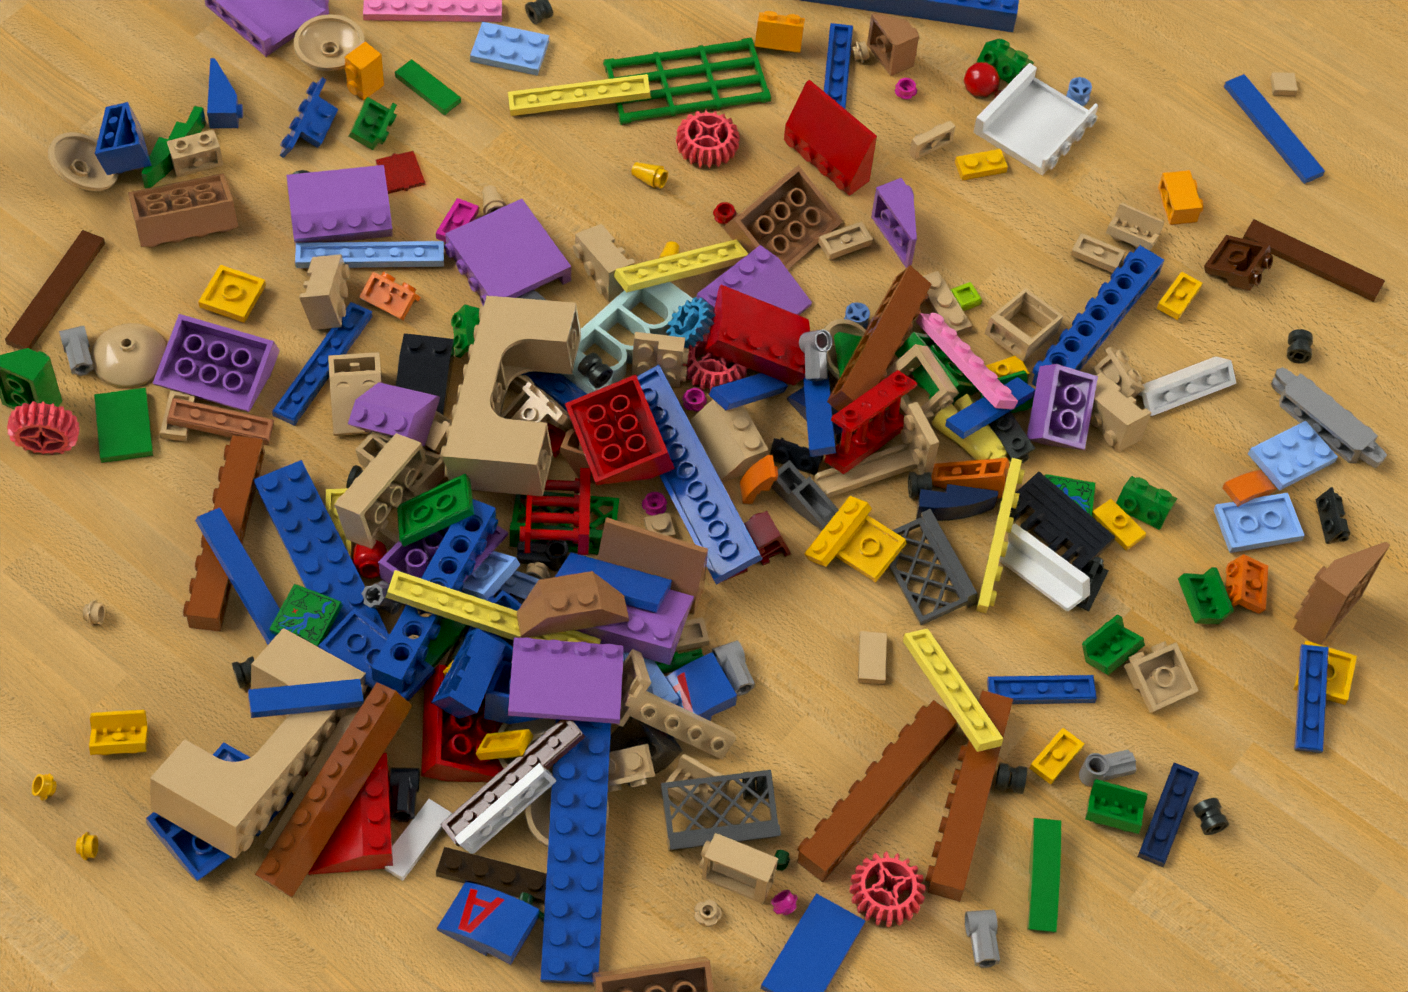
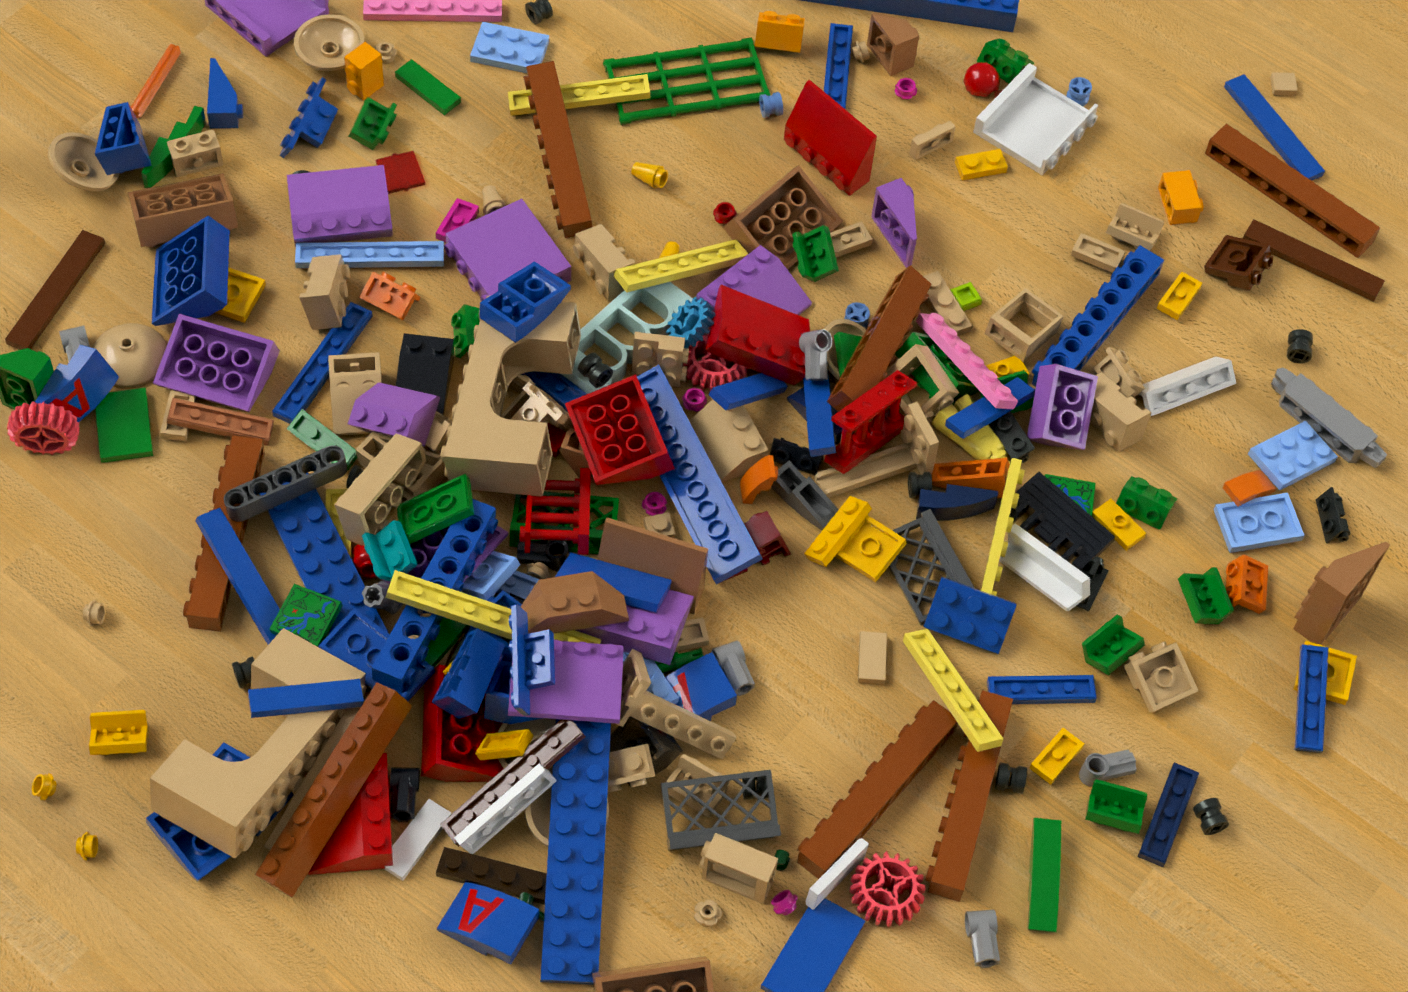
(80, 383): none -> blue slope
(155, 80): none -> orange axle
(191, 273): none -> blue slope
(276, 493): none -> dark grey beam
(319, 437): none -> tile
(387, 51): none -> tan plate
(389, 551): none -> teal bracket
(523, 301): none -> blue slope
(531, 659): none -> blue bracket
(559, 149): none -> dark orange brick
(708, 131): coral gear -> none
(771, 104): none -> medium blue wheel
(815, 253): none -> green bracket
(836, 873): none -> white tile
(970, 615): none -> blue plate
(1292, 190): none -> dark orange brick

